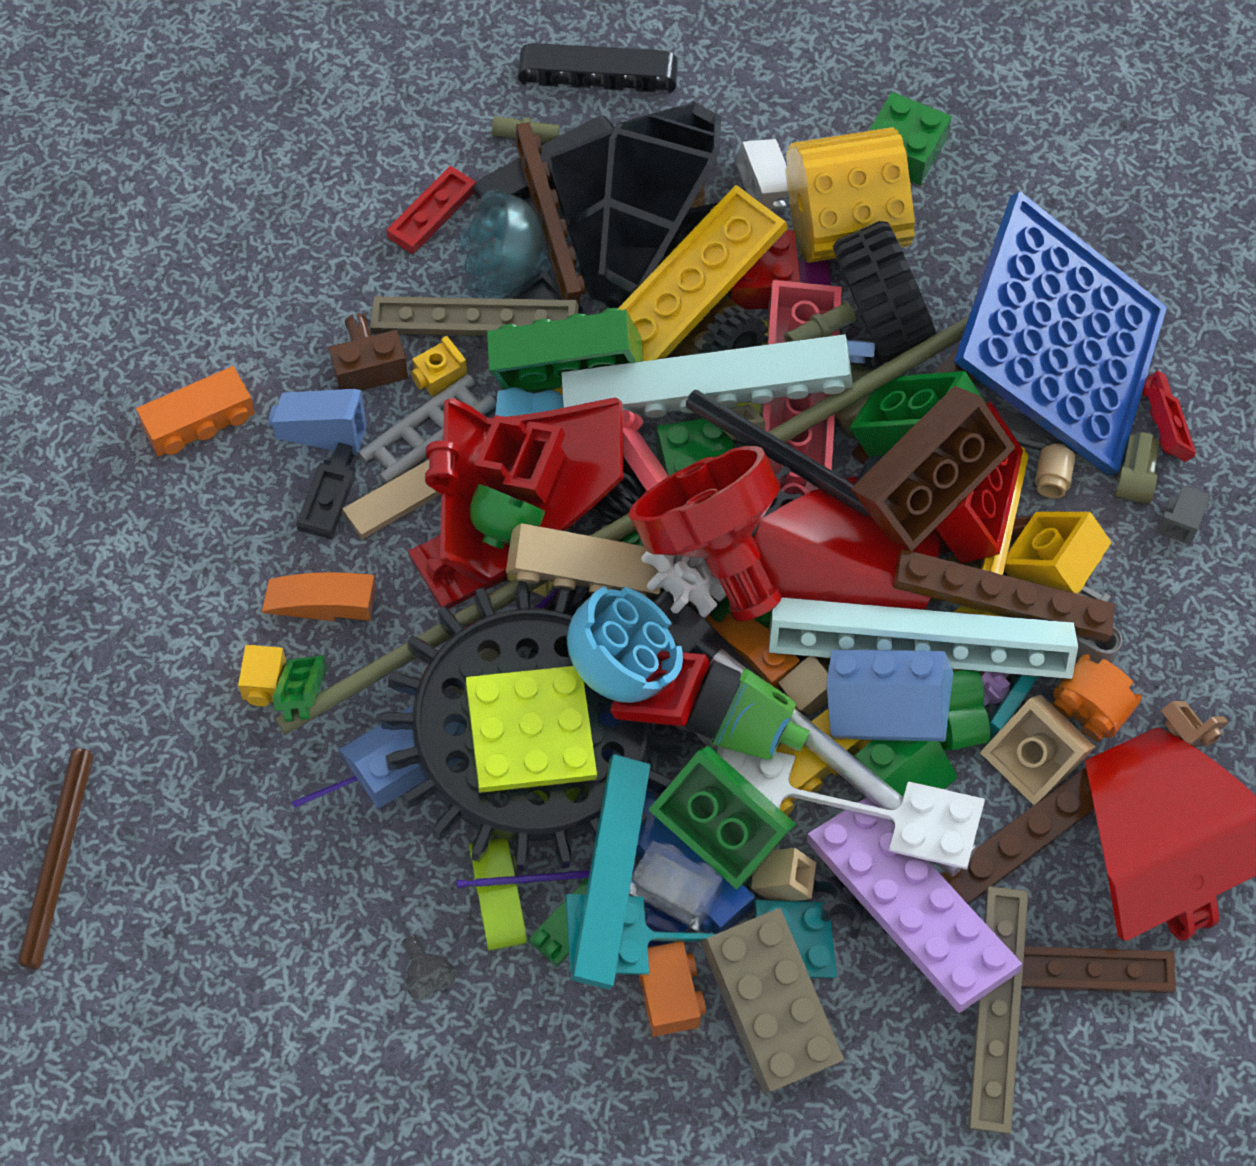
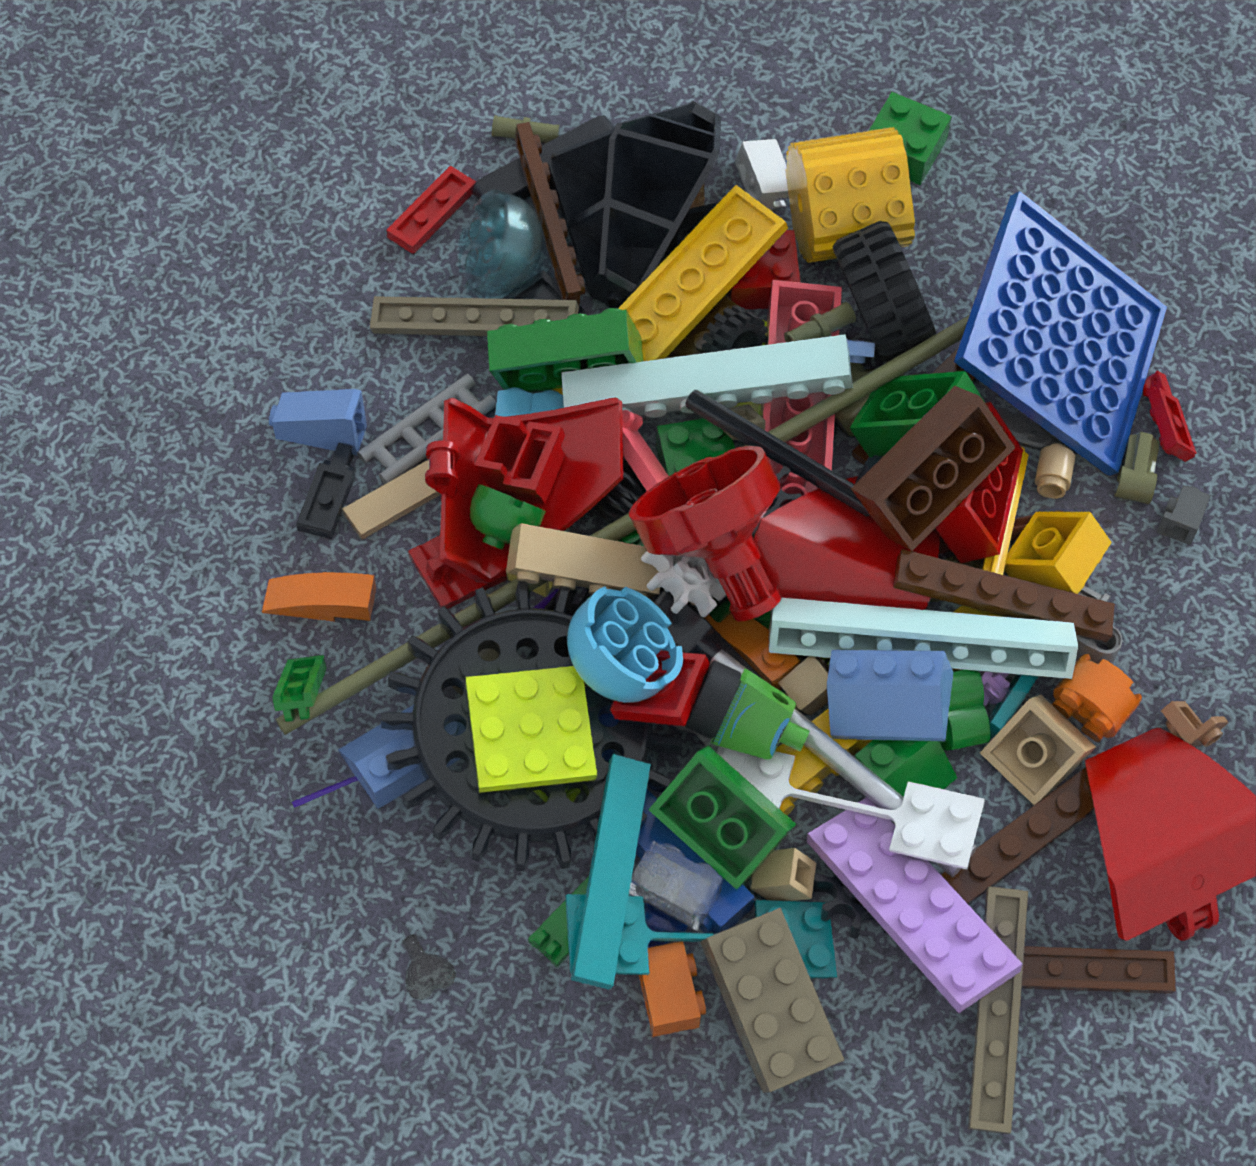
(55, 859): reddish brown axle -> none
(196, 411): orange brick -> none
(260, 673): yellow brick -> none
(367, 359): reddish brown brick -> none
(438, 367): yellow brick -> none
(499, 903): lime beam -> none
(525, 878): dark purple piece -> none
(598, 66): black beam -> none
(814, 272): magenta tile -> none

